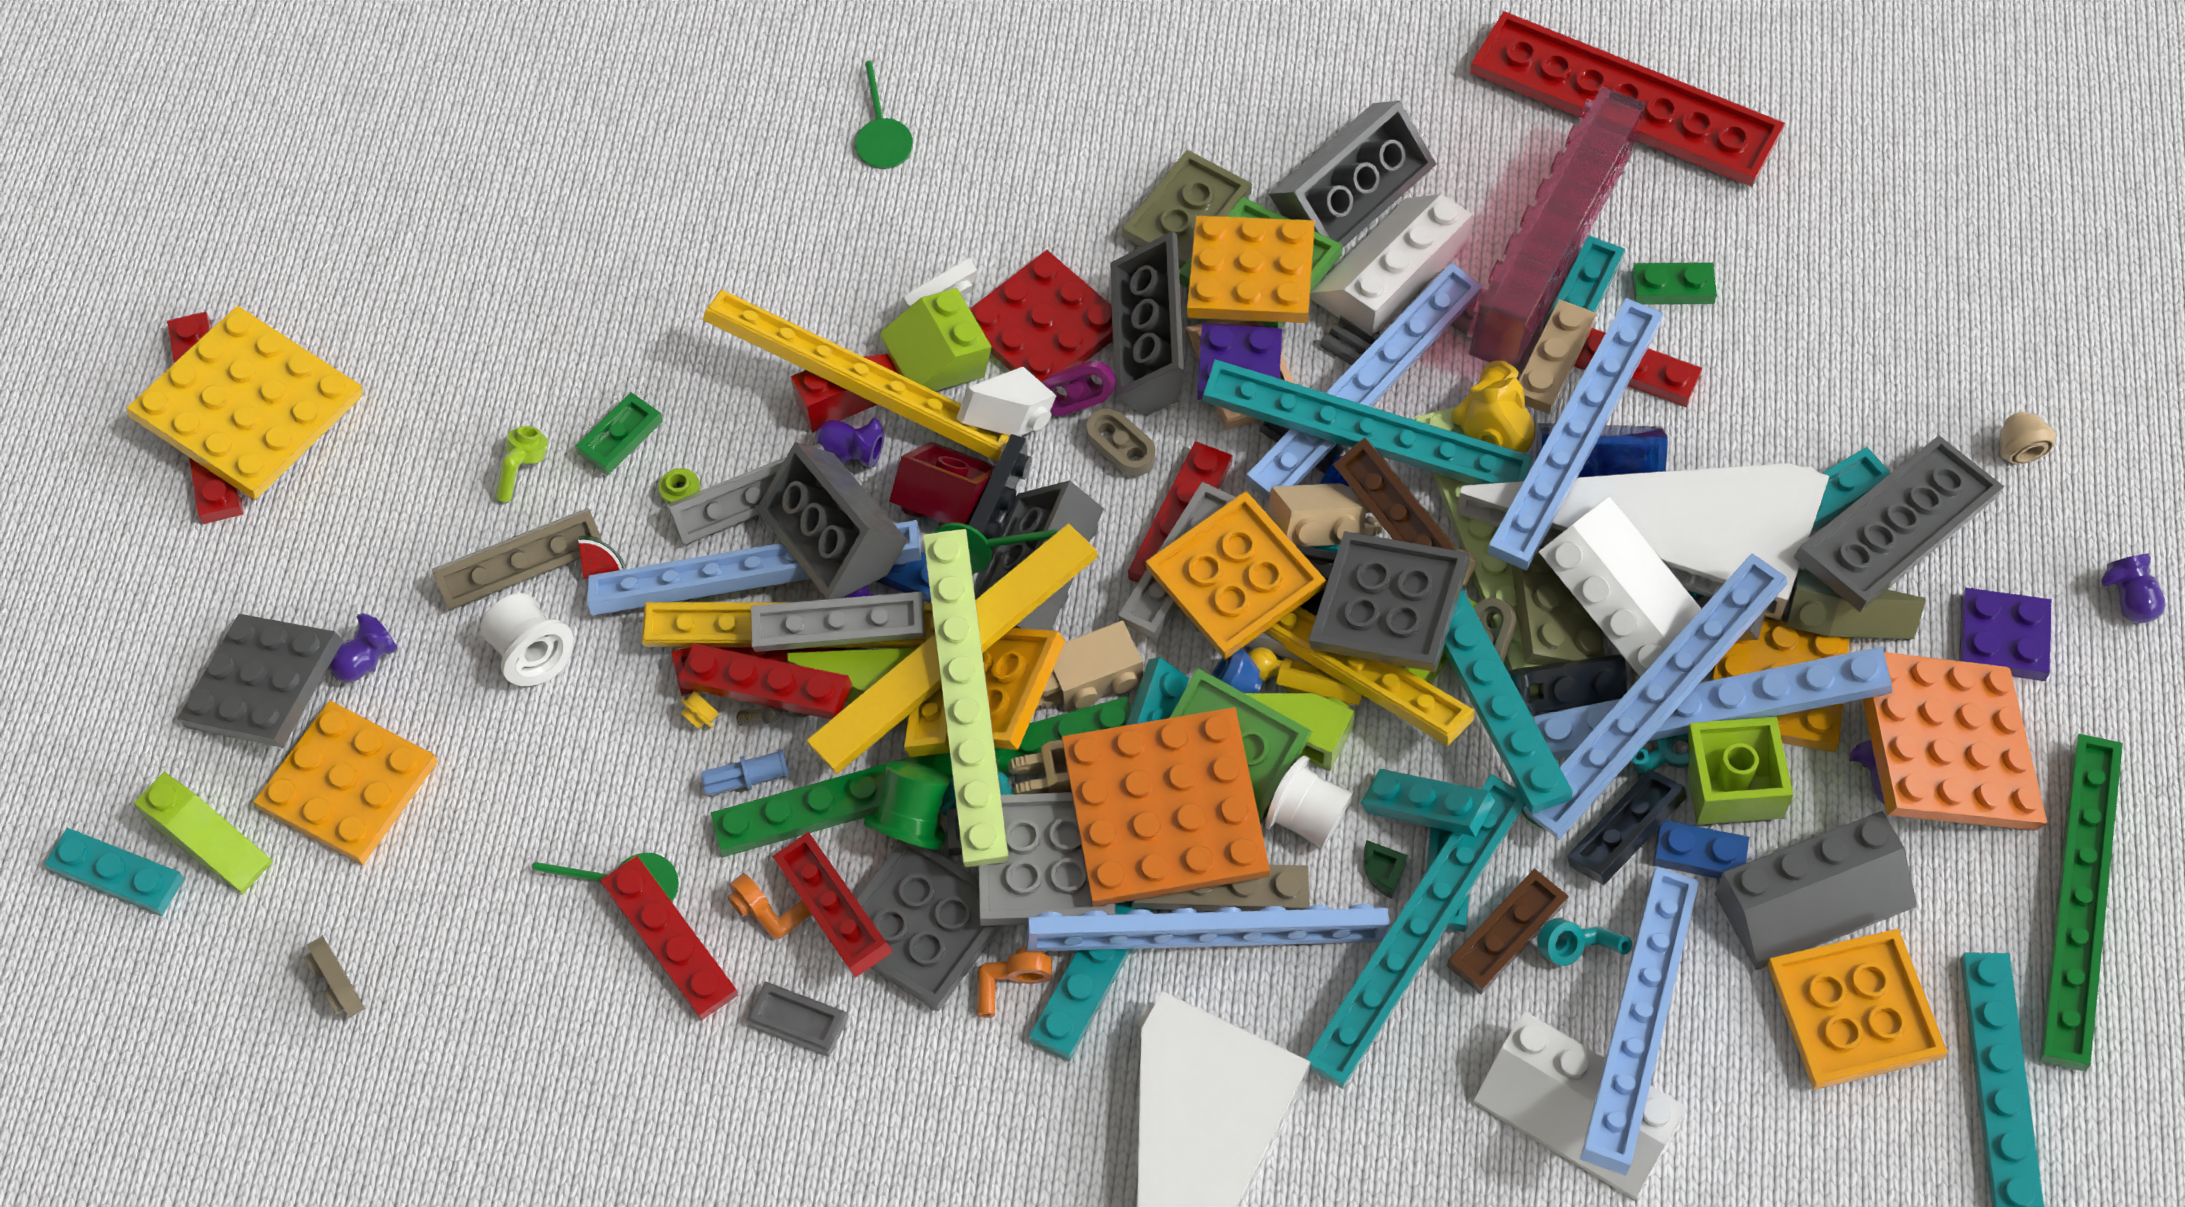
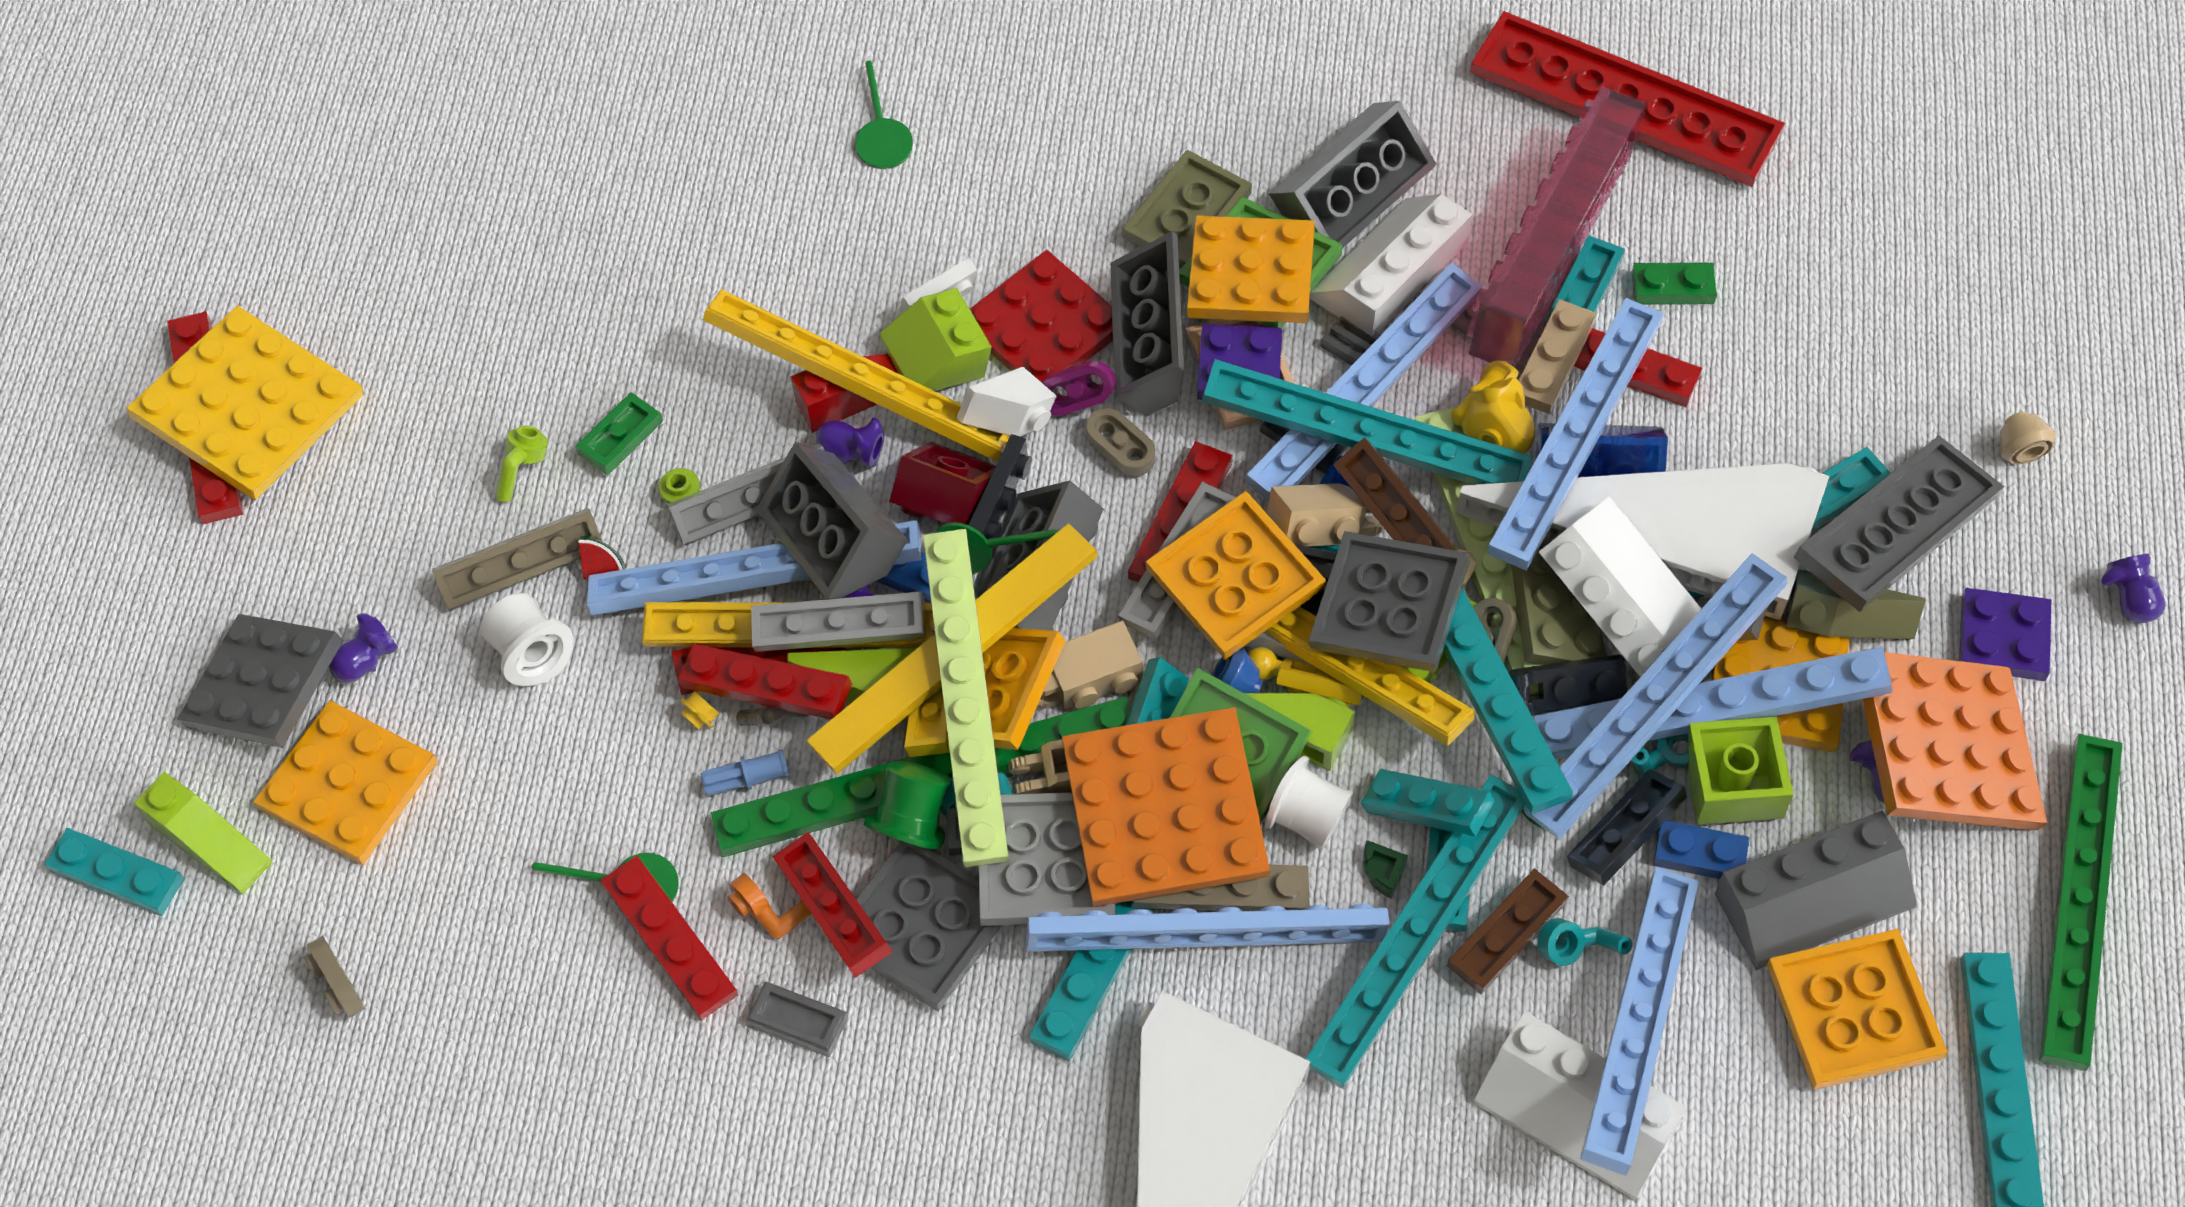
(1021, 967): orange plate -> none

